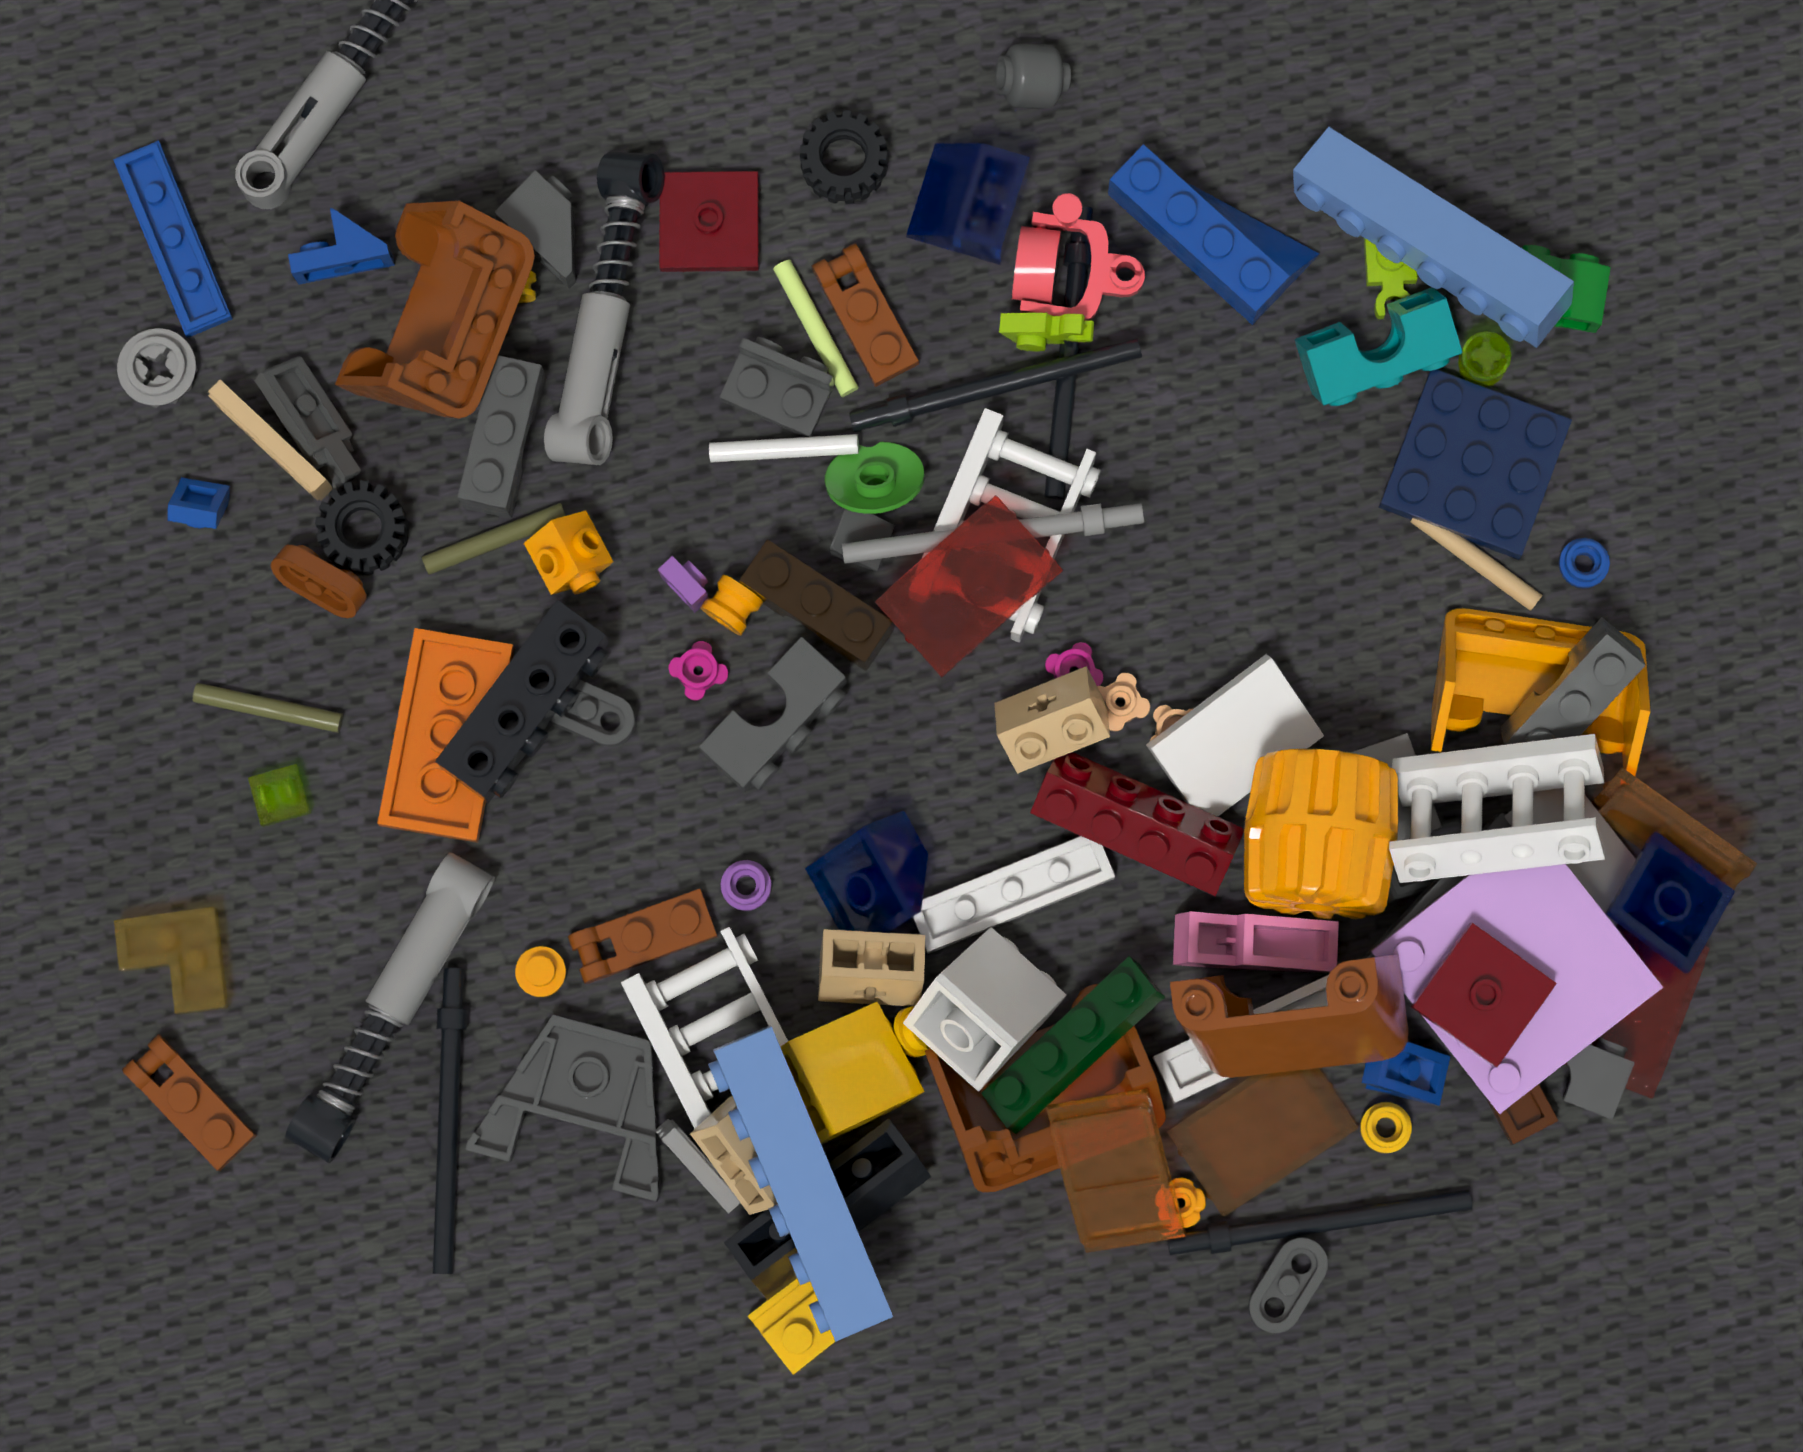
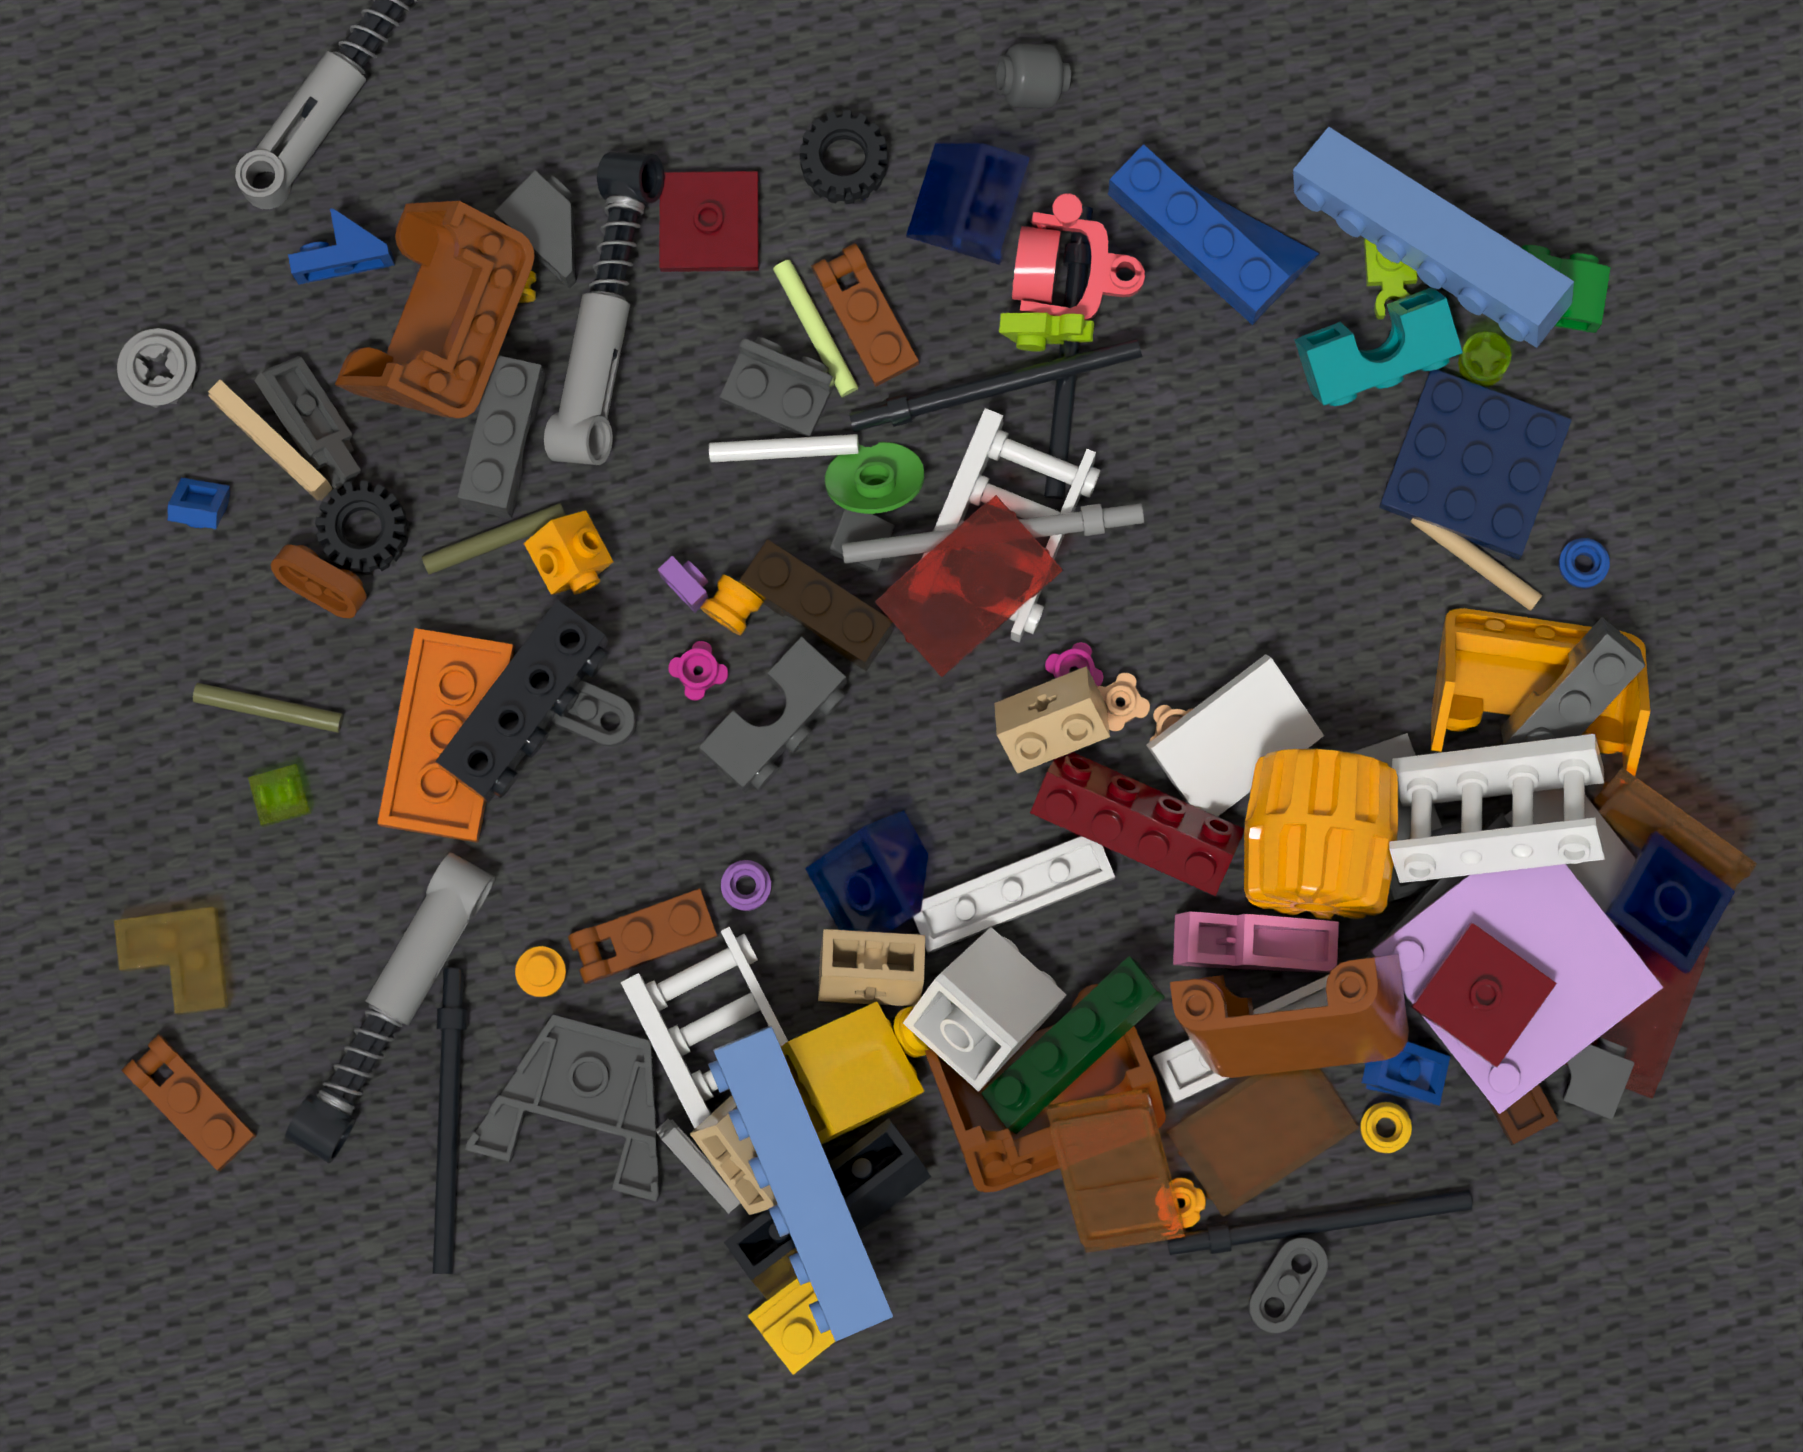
(173, 239): blue tile -> none

